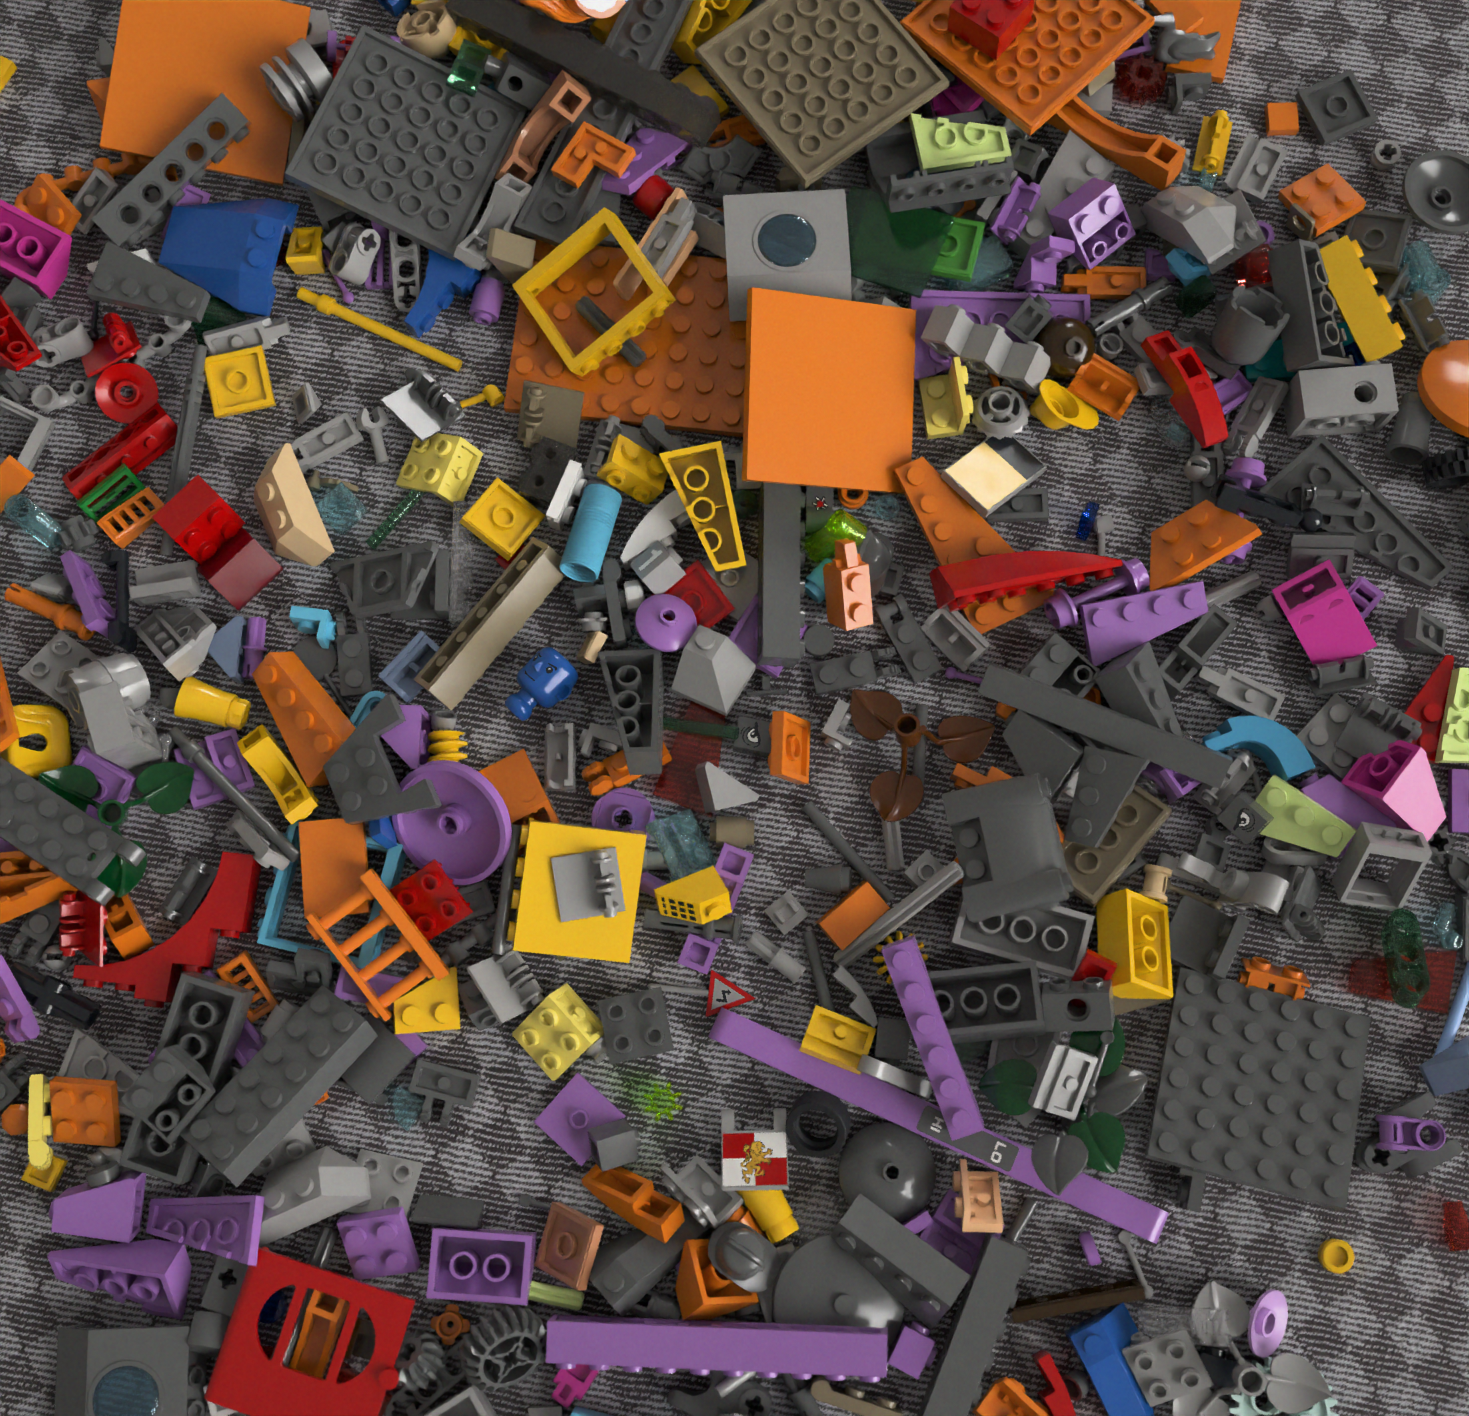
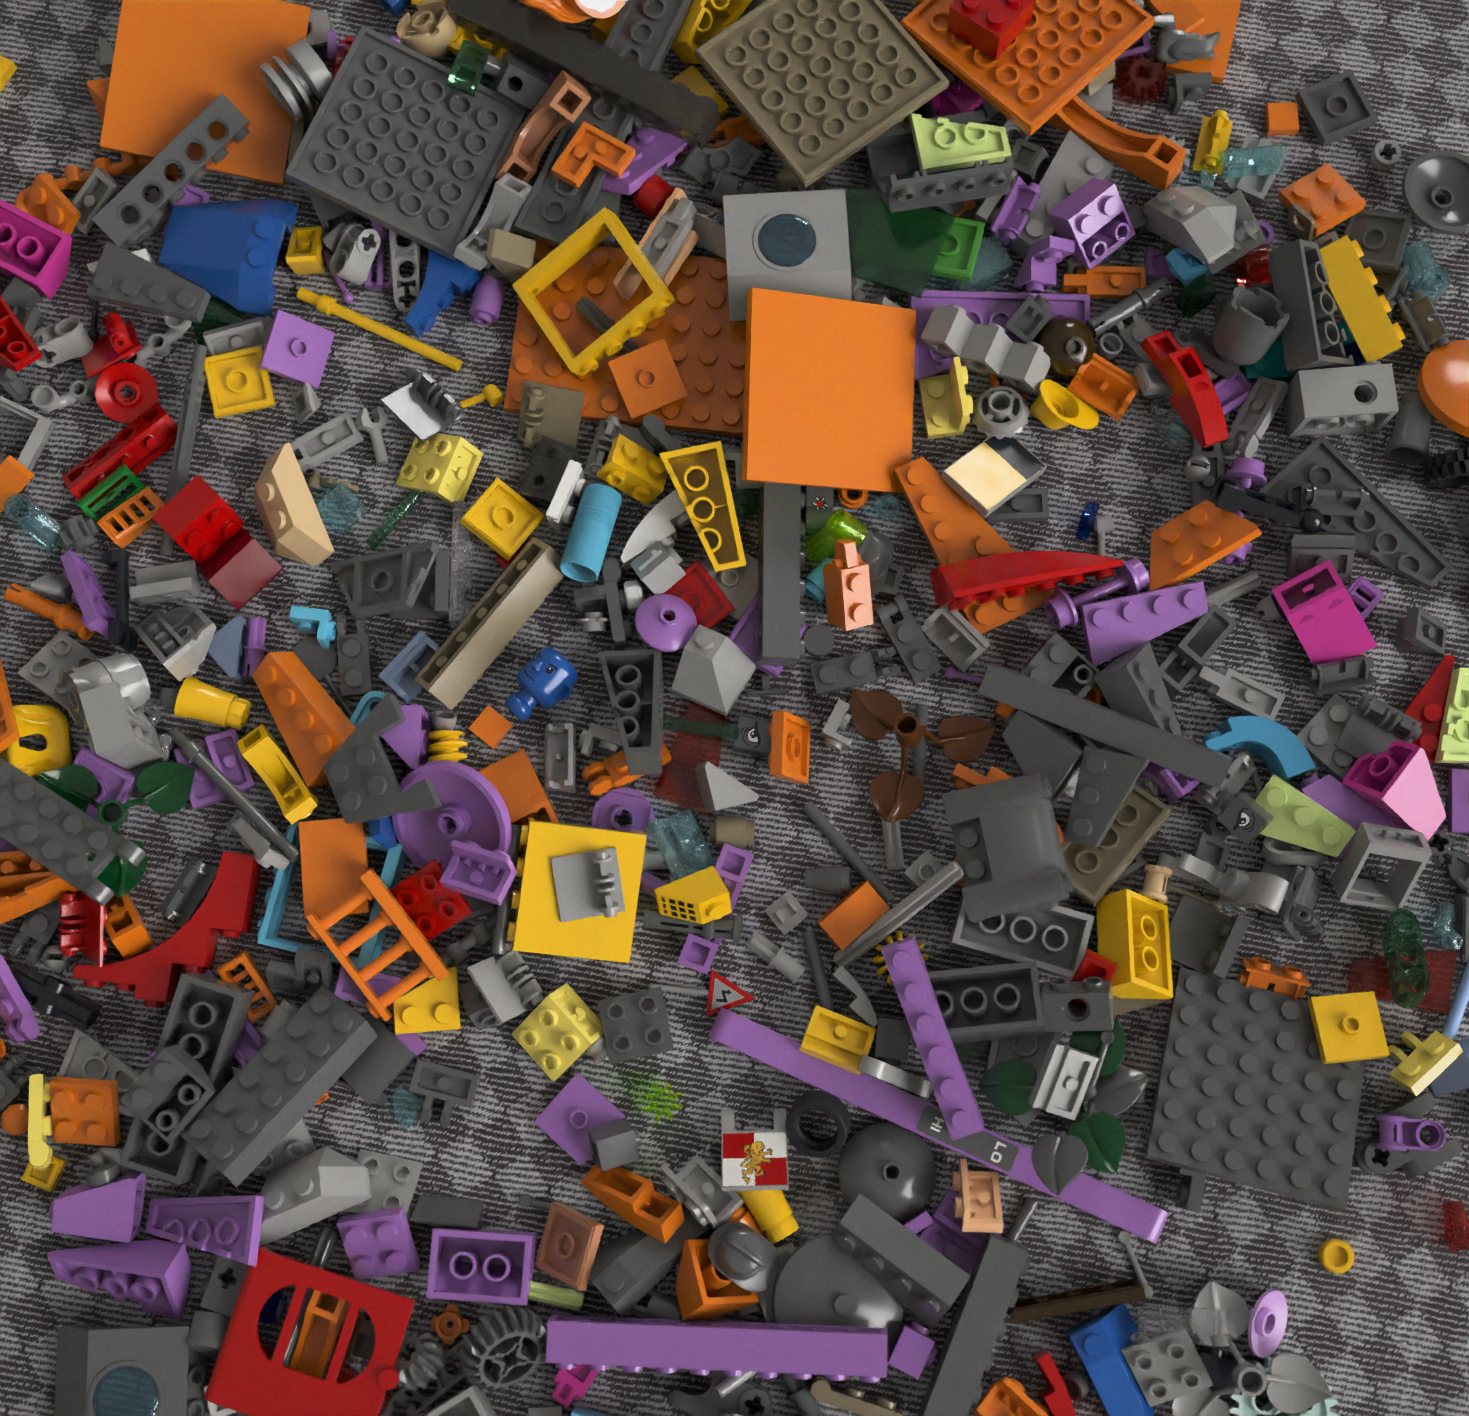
(296, 349): none -> medium lavender plate
(479, 872): none -> medium lavender bracket
(490, 727): none -> orange tile
(591, 646): tan tile -> none
(647, 378): none -> orange plate
(1089, 1248): medium lavender tile -> none
(1253, 161): none -> clear light blue hinge
(1348, 1027): none -> yellow plate
(1425, 1062): none -> light yellow hinge

